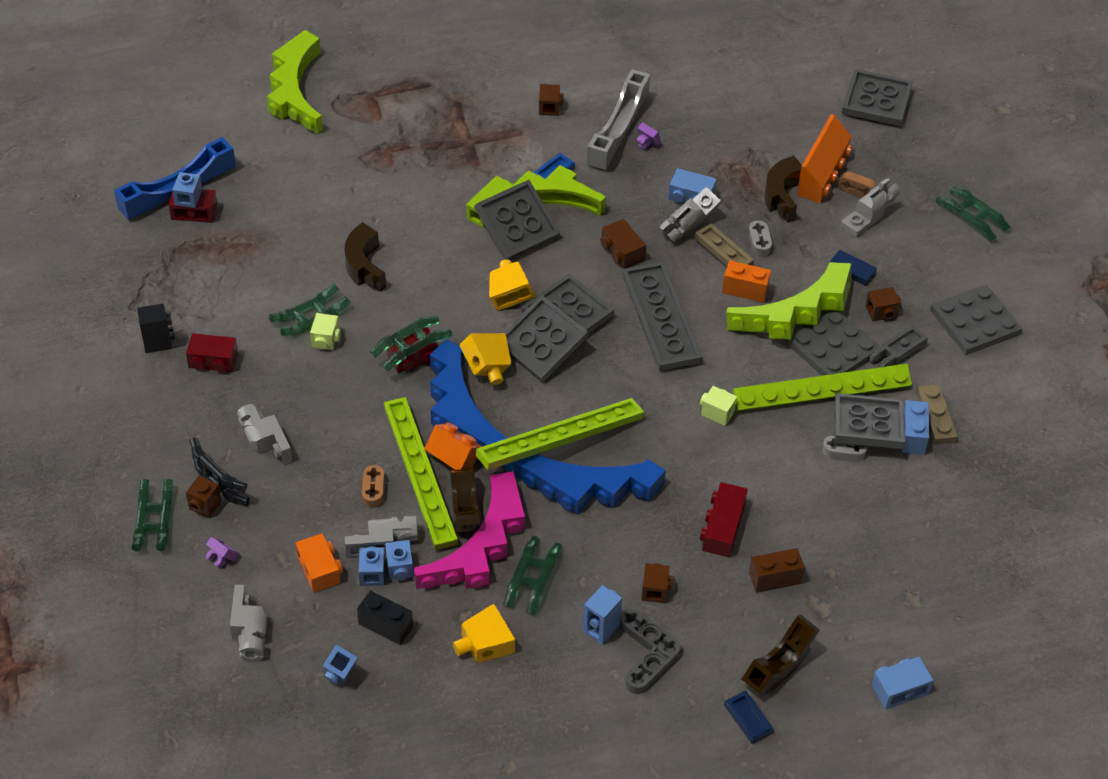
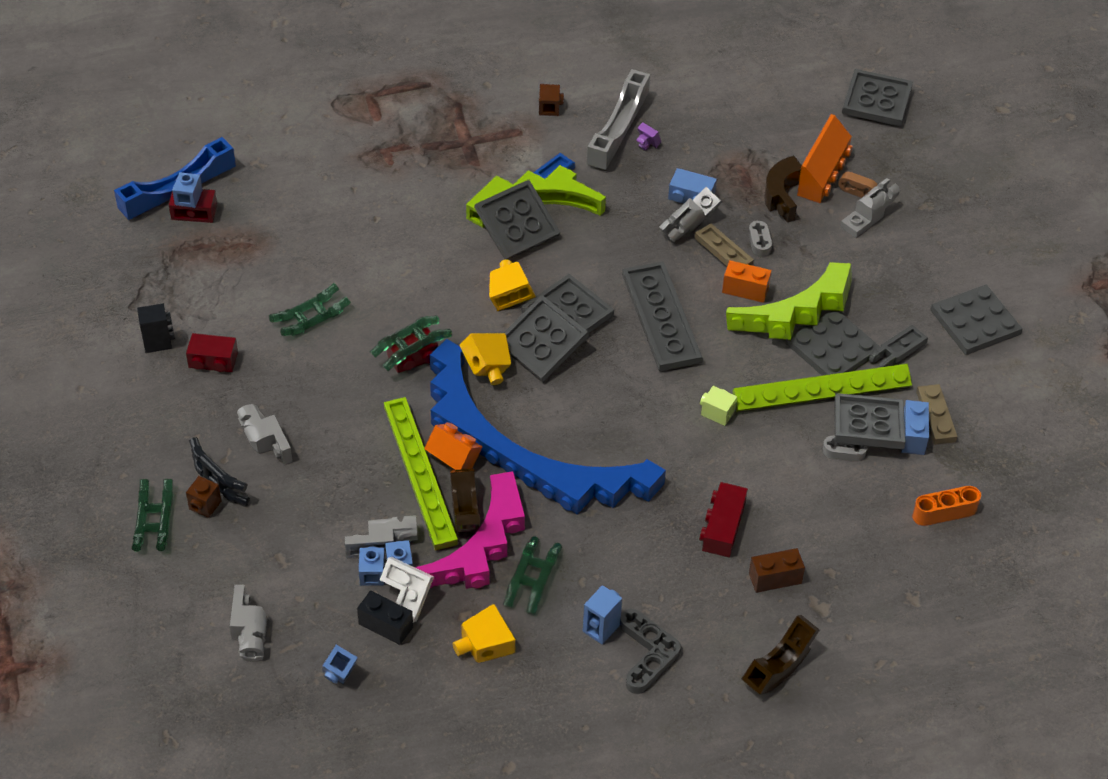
(221, 549): medium lavender tile -> none
(289, 67): lime arch -> none
(318, 562): orange brick -> none
(325, 331): yellowish green brick -> none
(358, 246): dark brown arch -> none
(377, 486): medium nougat beam -> none
(412, 584): none -> white plate
(559, 433): lime plate -> none
(623, 243): reddish brown brick -> none
(656, 582): reddish brown brick -> none
(748, 717): dark blue tile -> none
(861, 271): dark blue tile -> none
(883, 304): reddish brown brick -> none
(902, 682): medium blue brick -> none
(946, 505): none -> orange beam
(976, 220): clear green piece -> none

